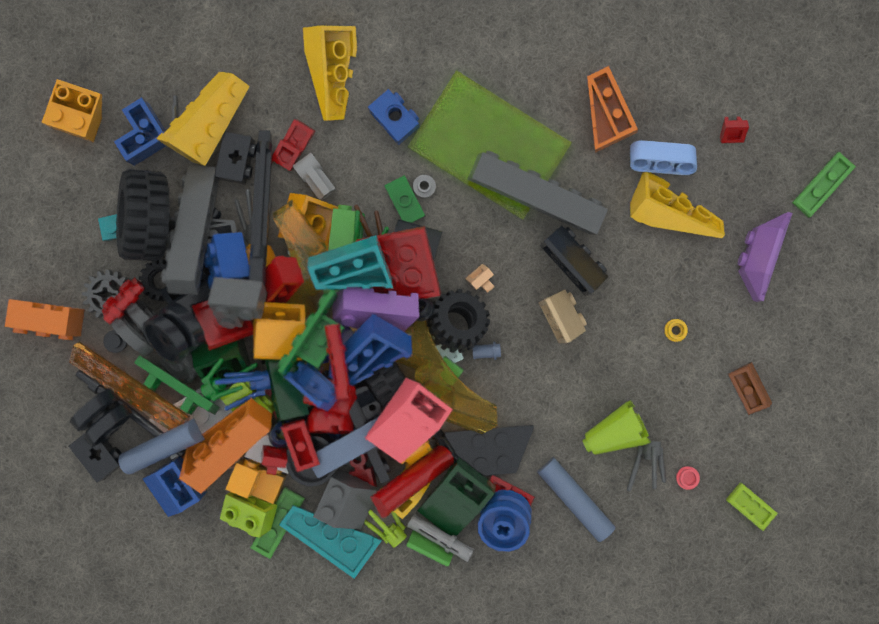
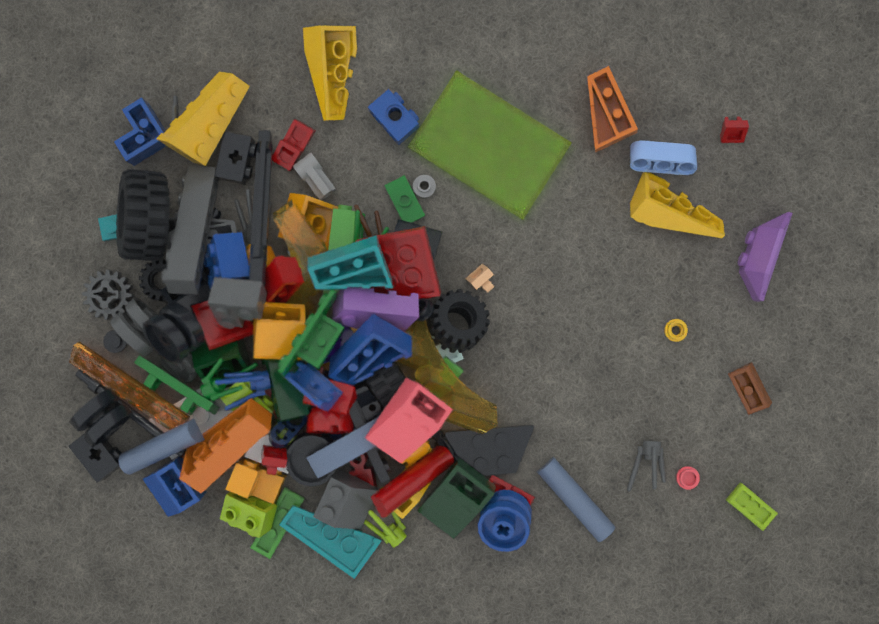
(44, 319): orange wedge -> none
(74, 110): light orange slope -> none
(129, 293): red plate -> none
(300, 445): red slope -> none
(337, 359): red pin -> none
(428, 548): bright green slope -> none
(436, 535): light grey pin -> none
(487, 351): sand blue pin -> none
(537, 193): dark grey brick -> none
(563, 317): tan slope -> none
(574, 260): black slope -> none
(617, 431): lime cone -> none
(823, 184): bright green tile -> none

